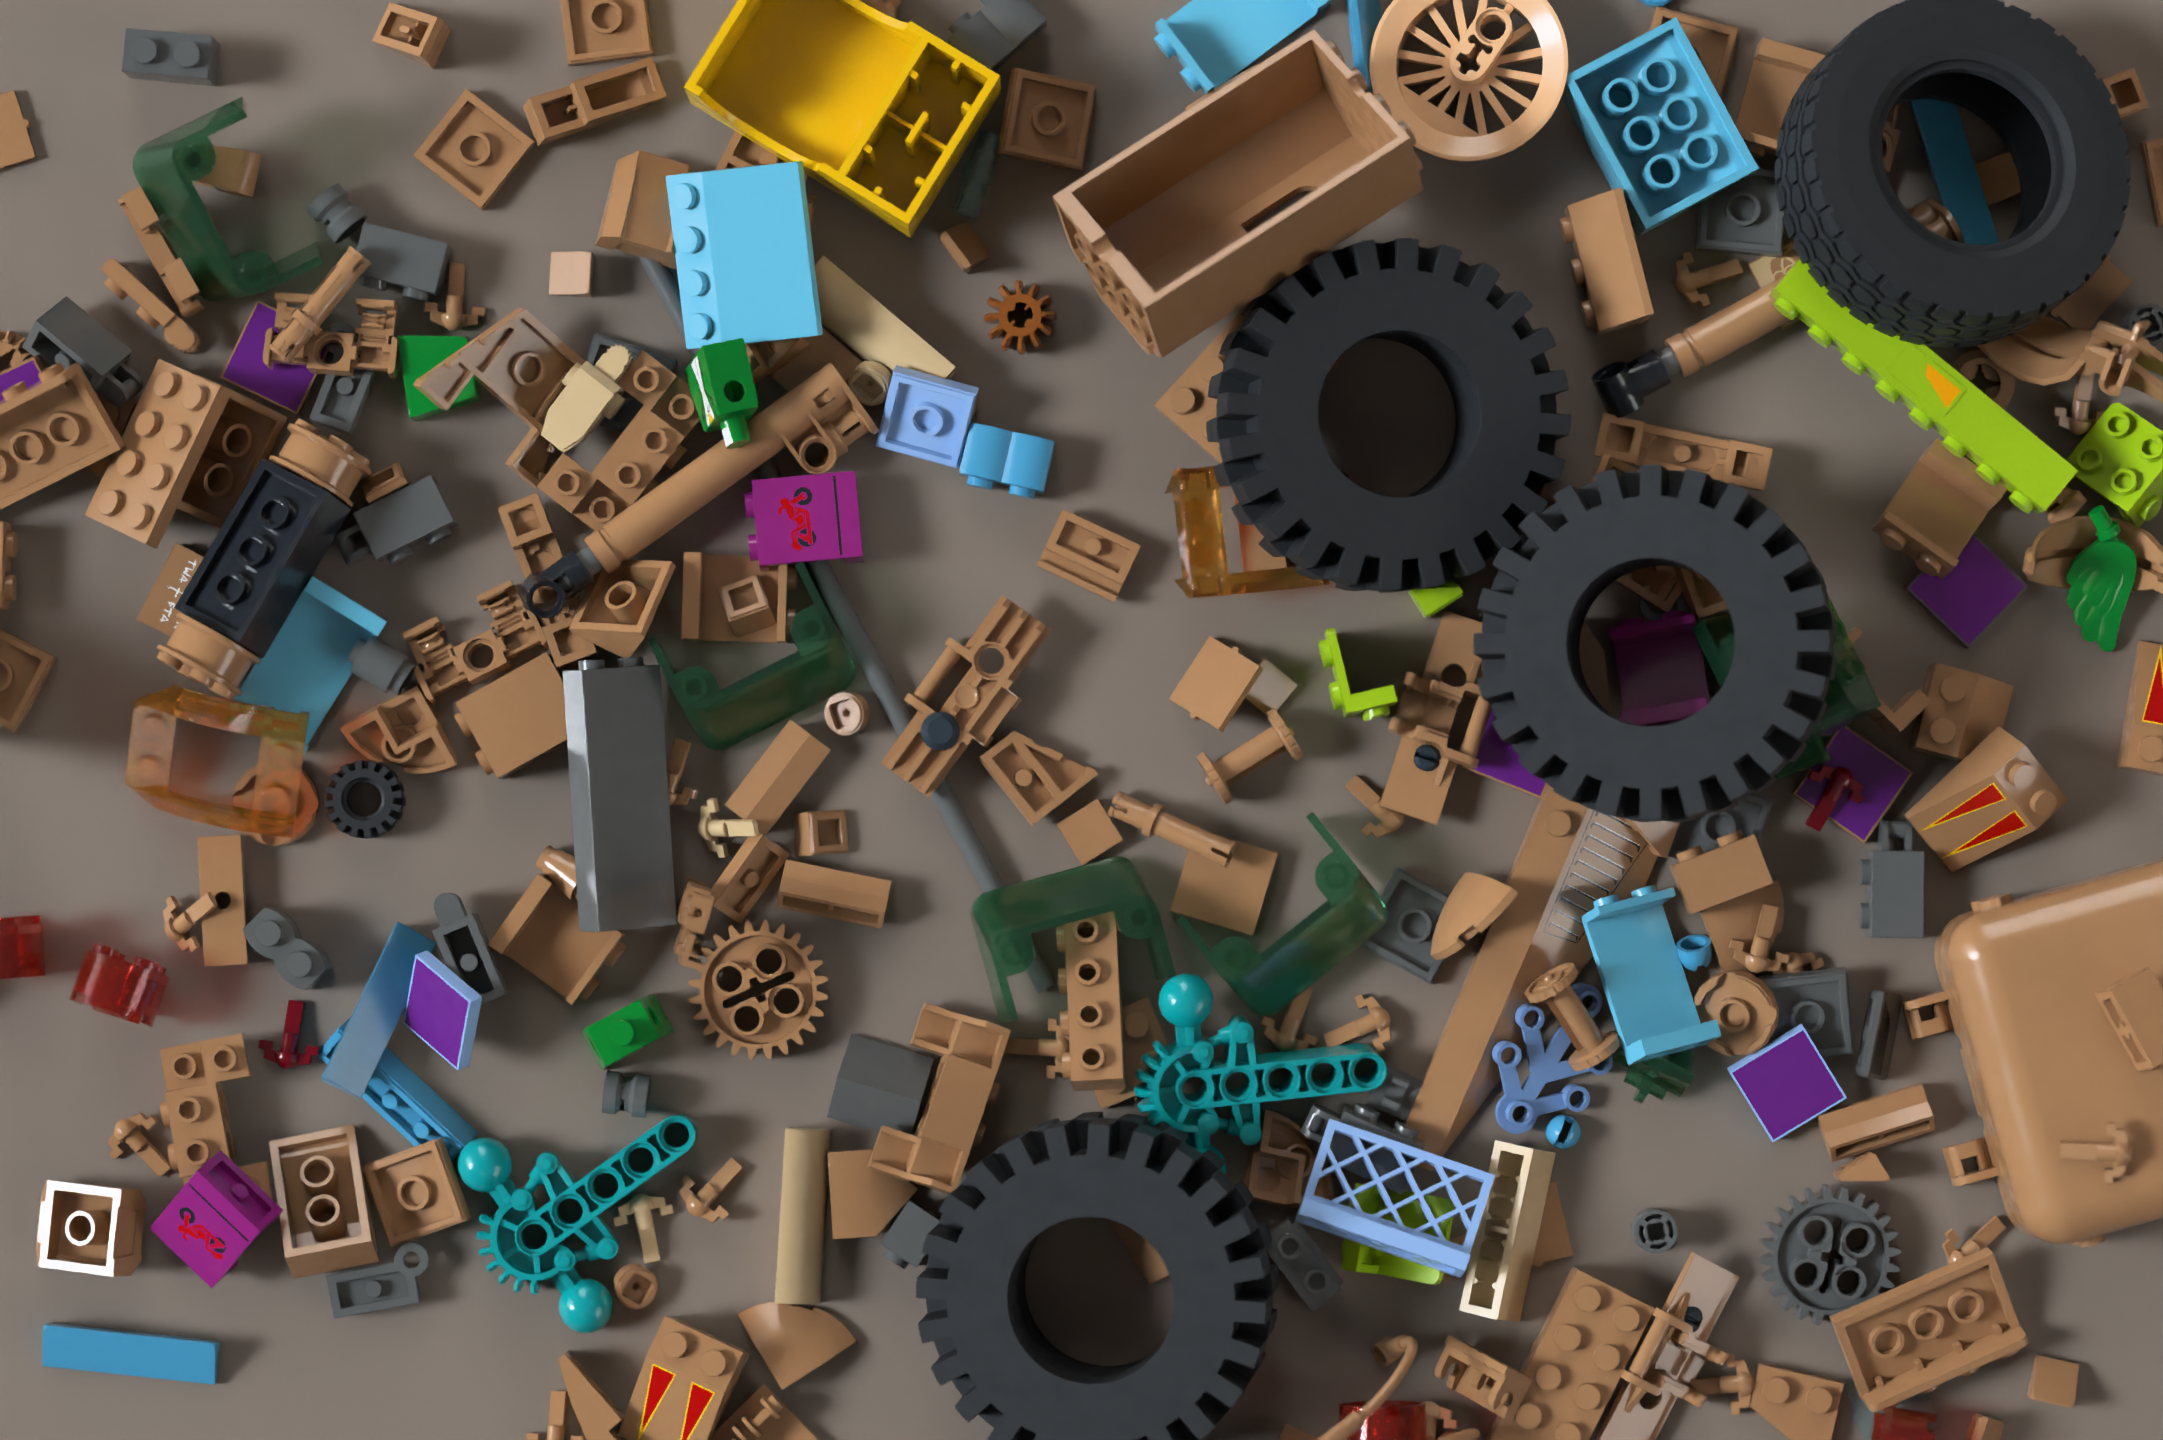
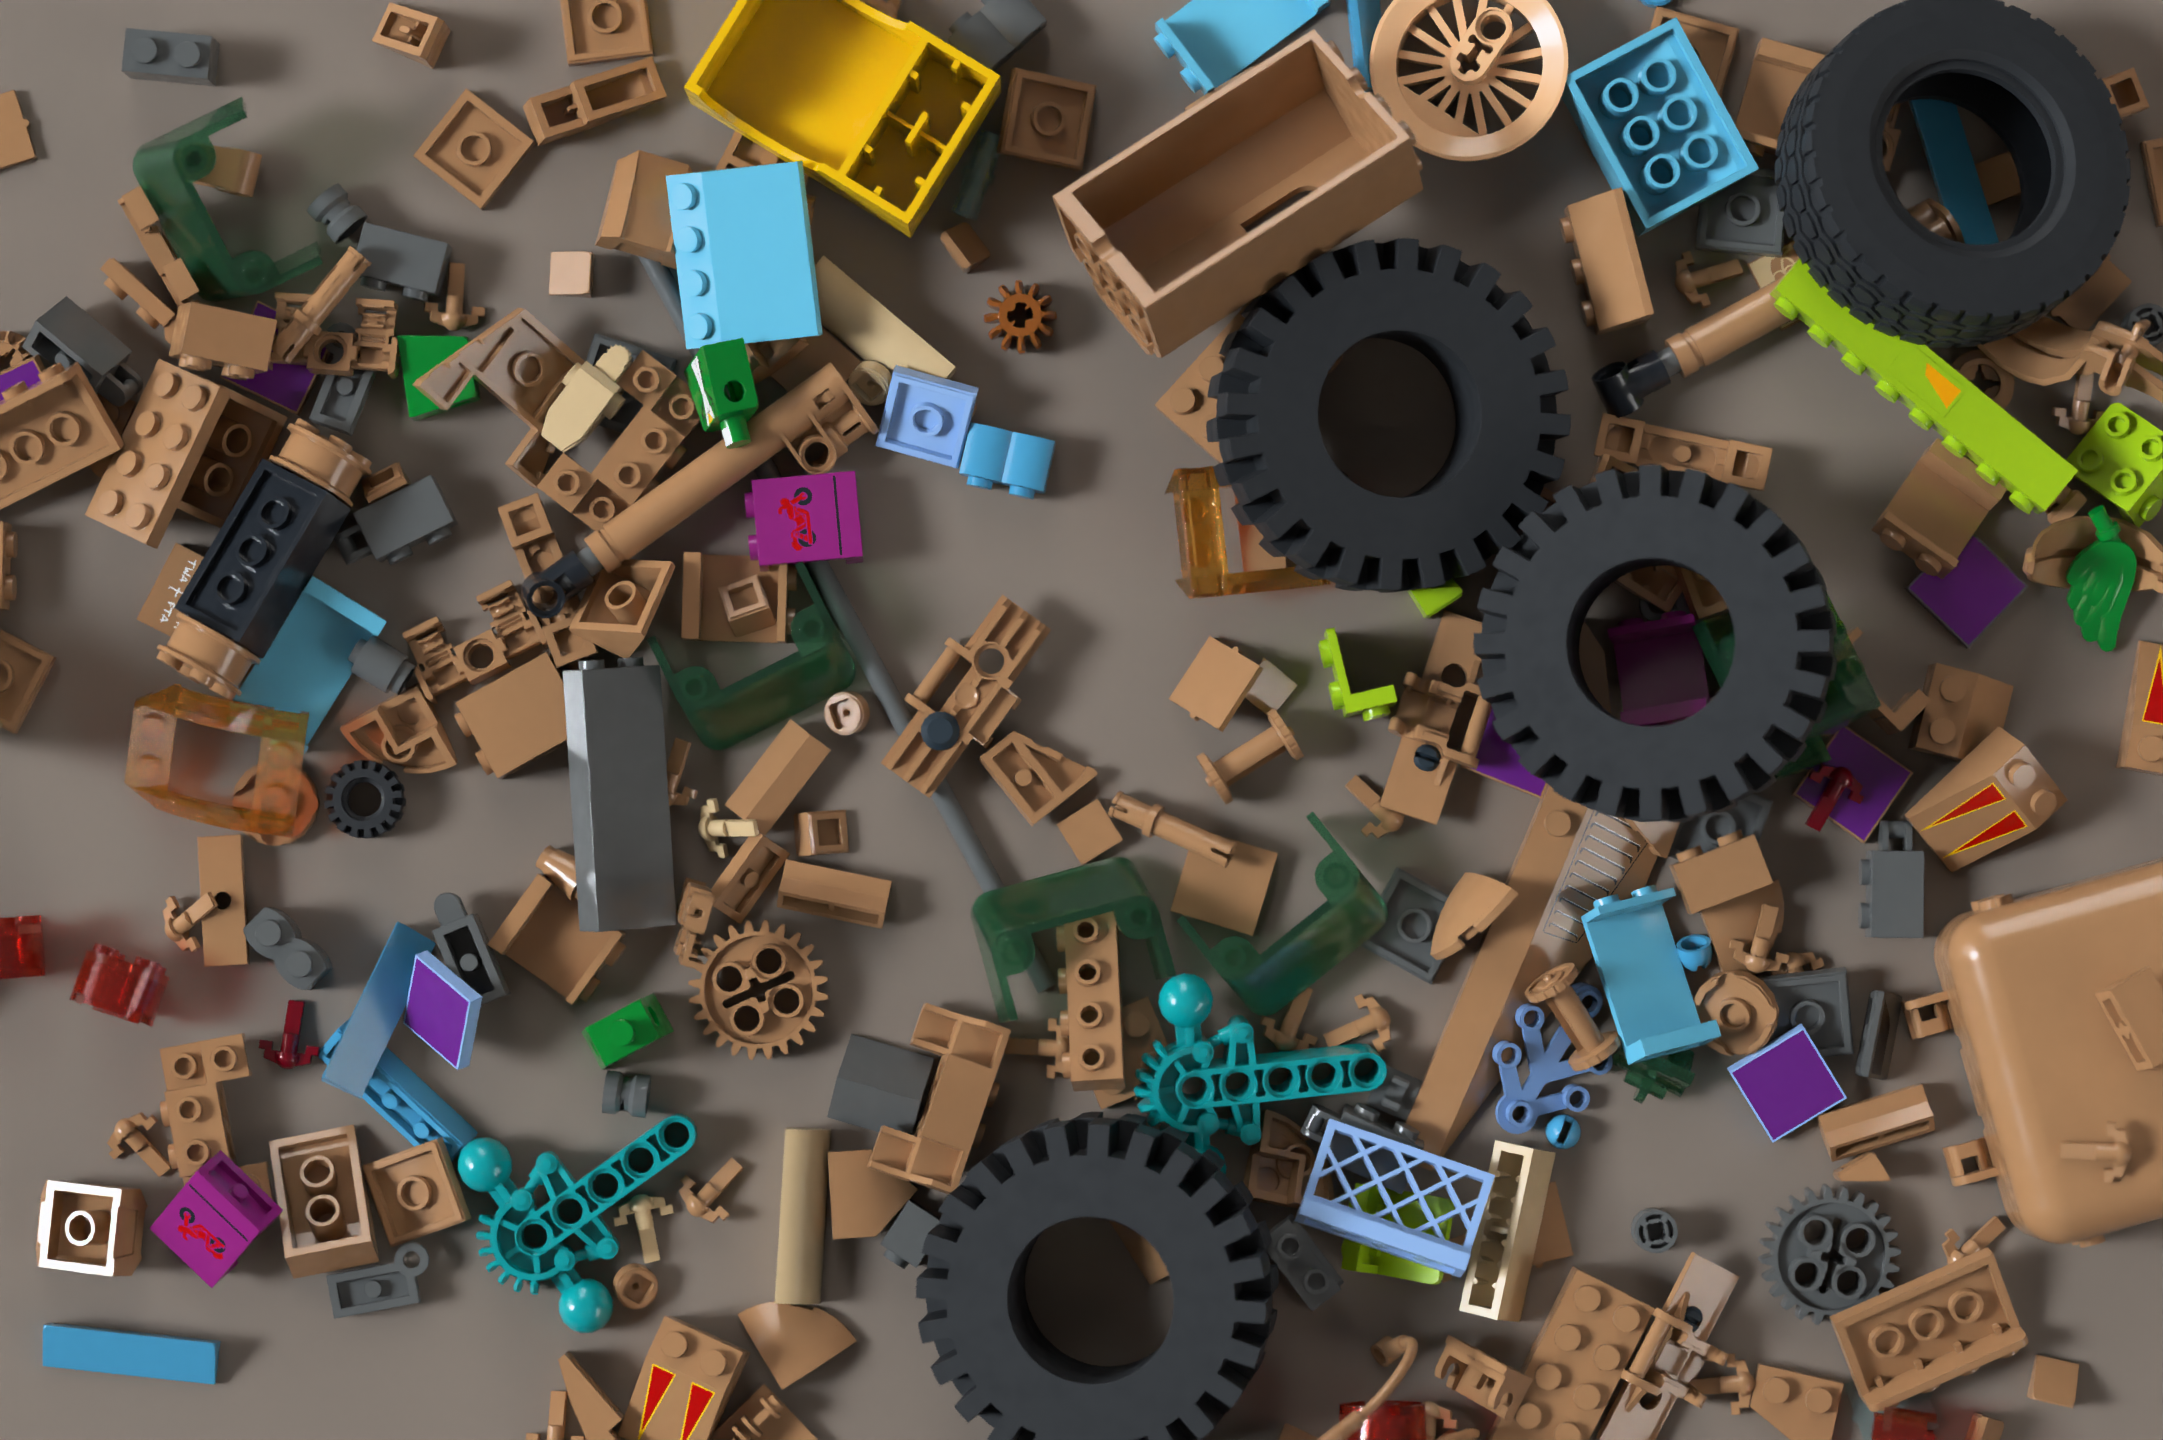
(222, 339): none -> medium nougat brick
(1088, 555): medium nougat plate -> none

